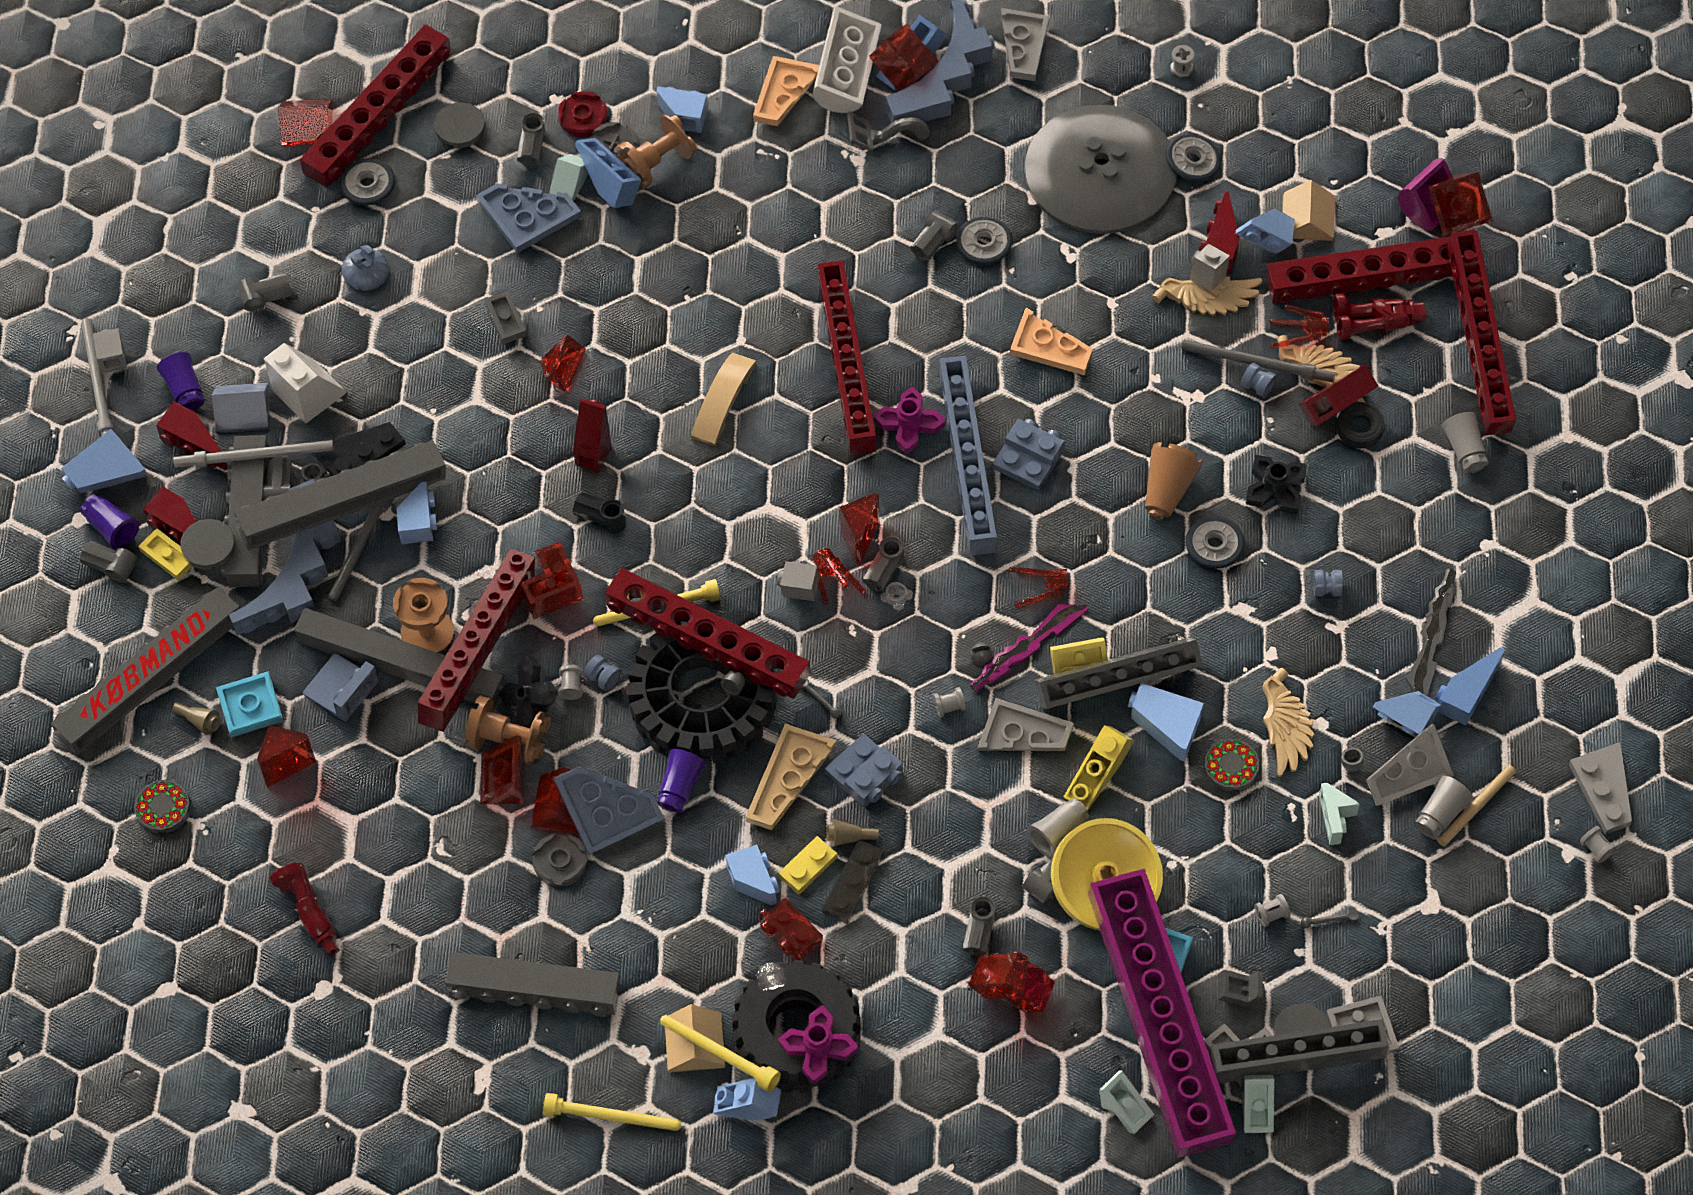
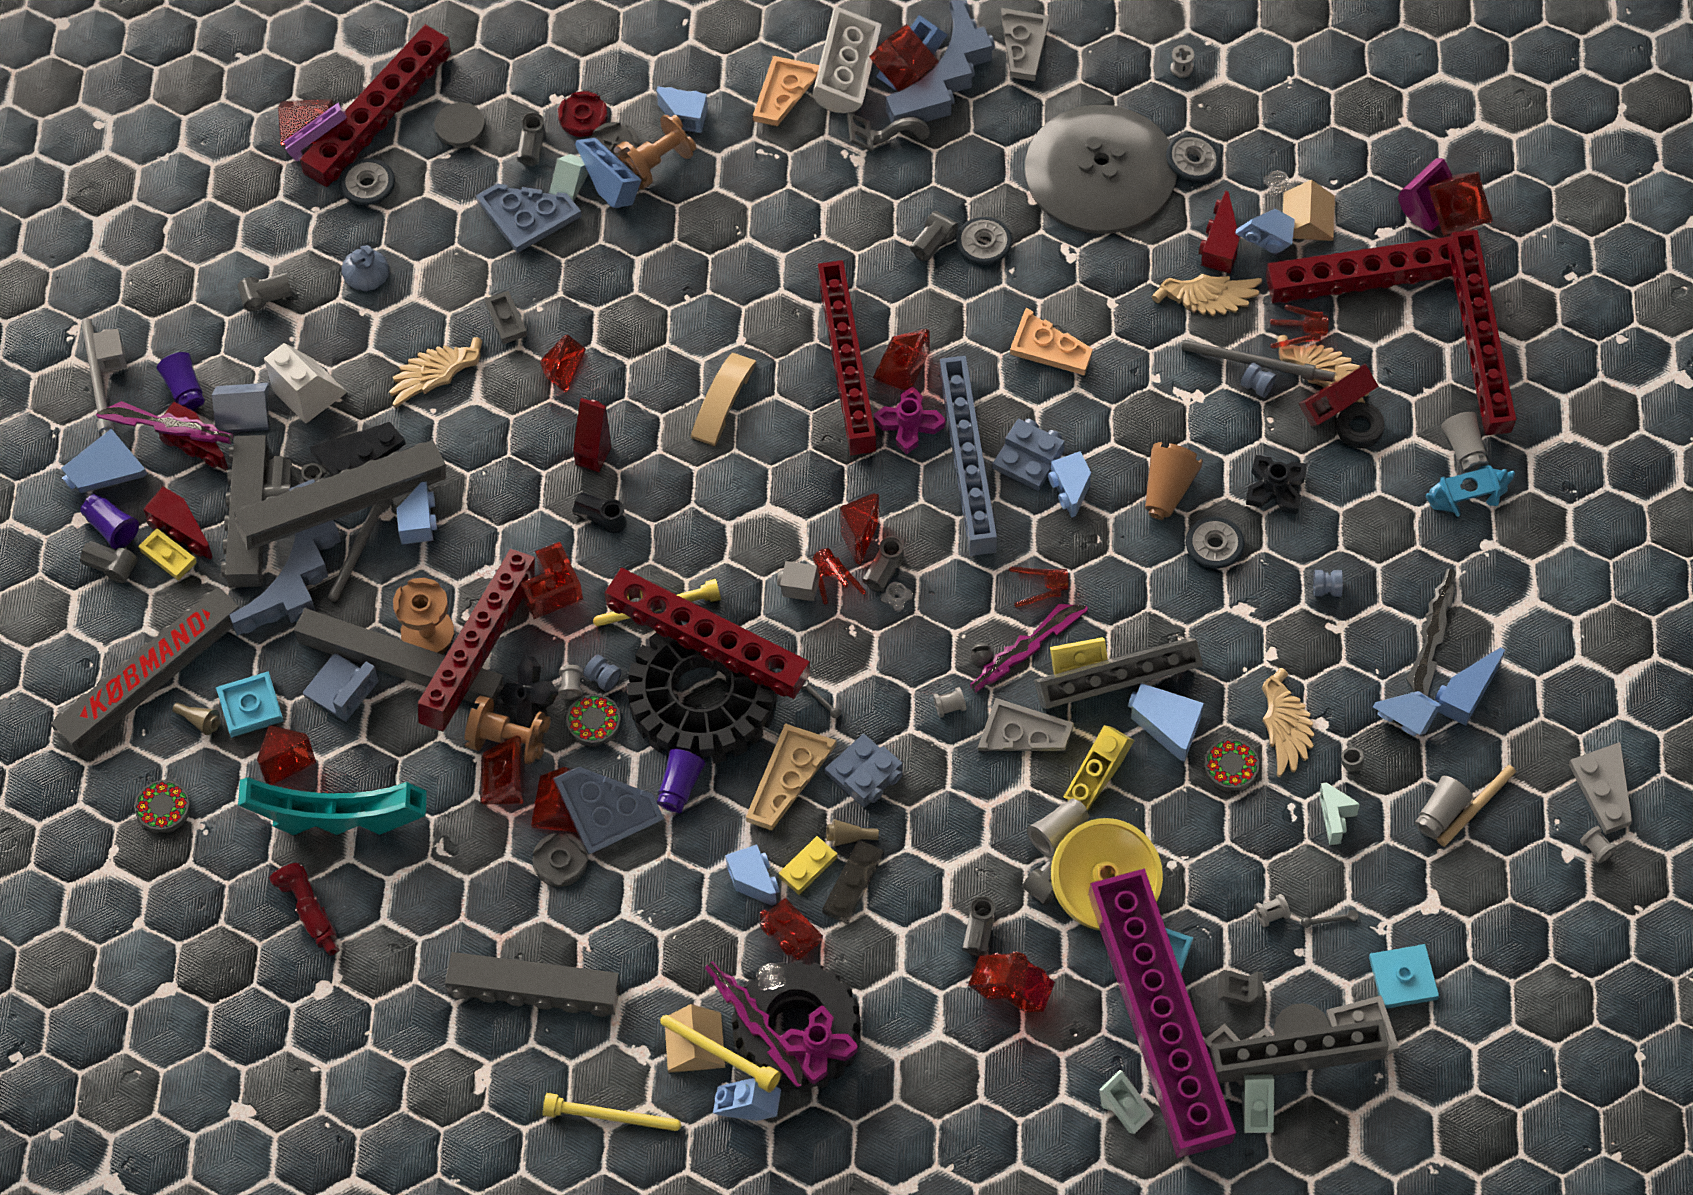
(167, 423): none -> magenta sword
(201, 459): light grey bar -> none
(207, 544): dark grey tile -> none
(313, 131): none -> medium lavender hinge
(334, 812): none -> teal arch
(433, 370): none -> tan animal
(593, 720): none -> tile
(733, 682): dark grey hinge -> none
(756, 1022): none -> magenta sword
(904, 359): none -> clear red slope
(1072, 480): none -> light blue slope
(1209, 267): light grey brick -> none
(1277, 177): none -> clear plate
(1384, 315): dark red piece -> none
(1404, 976): none -> medium azure plate
(1411, 769): light grey wing -> none
(1489, 481): none -> dark azure piece

